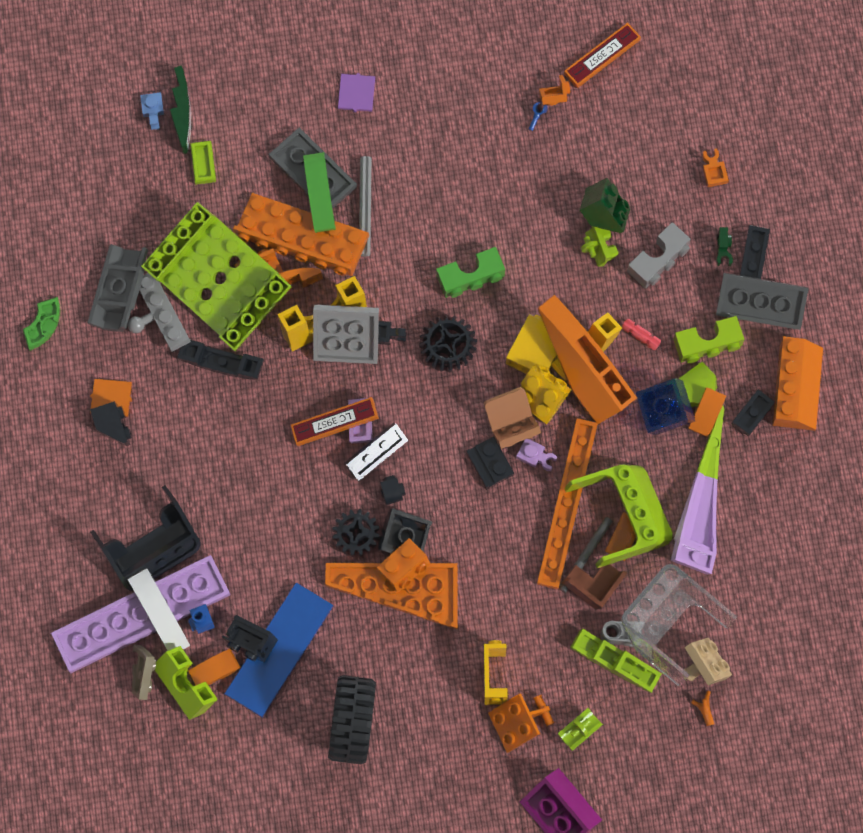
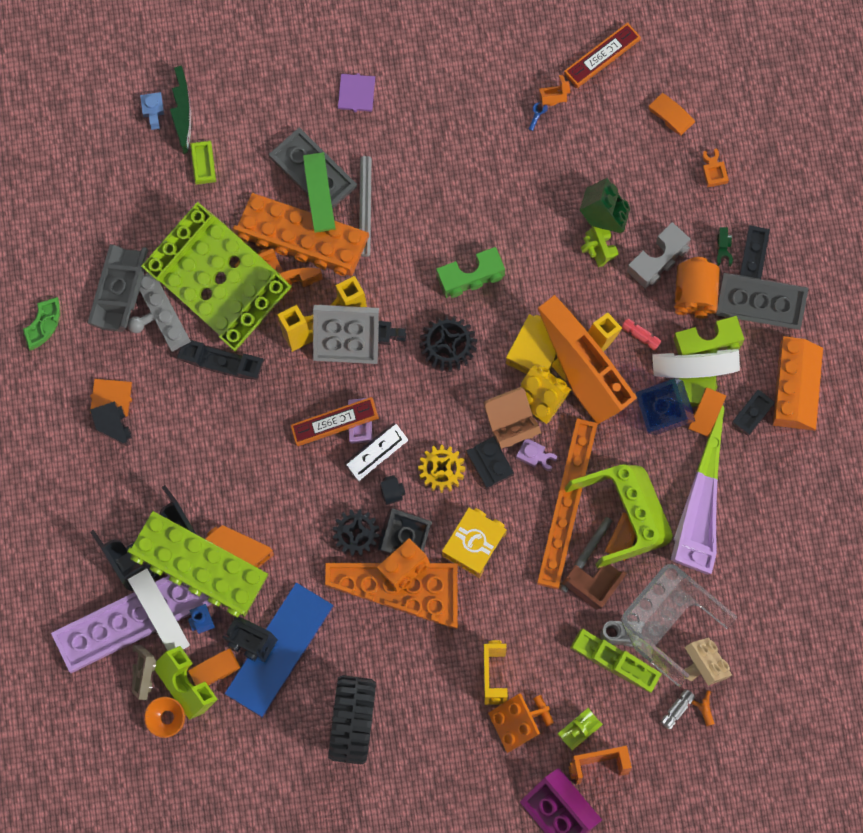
(154, 713): none -> orange piece
(198, 565): none -> lime bracket
(240, 545): none -> orange slope
(435, 475): none -> yellow gear
(474, 541): none -> yellow panel
(620, 754): none -> orange panel
(673, 114): none -> orange slope
(677, 709): none -> light grey axle
(696, 365): none -> white slope
(697, 287): none -> orange cylinder

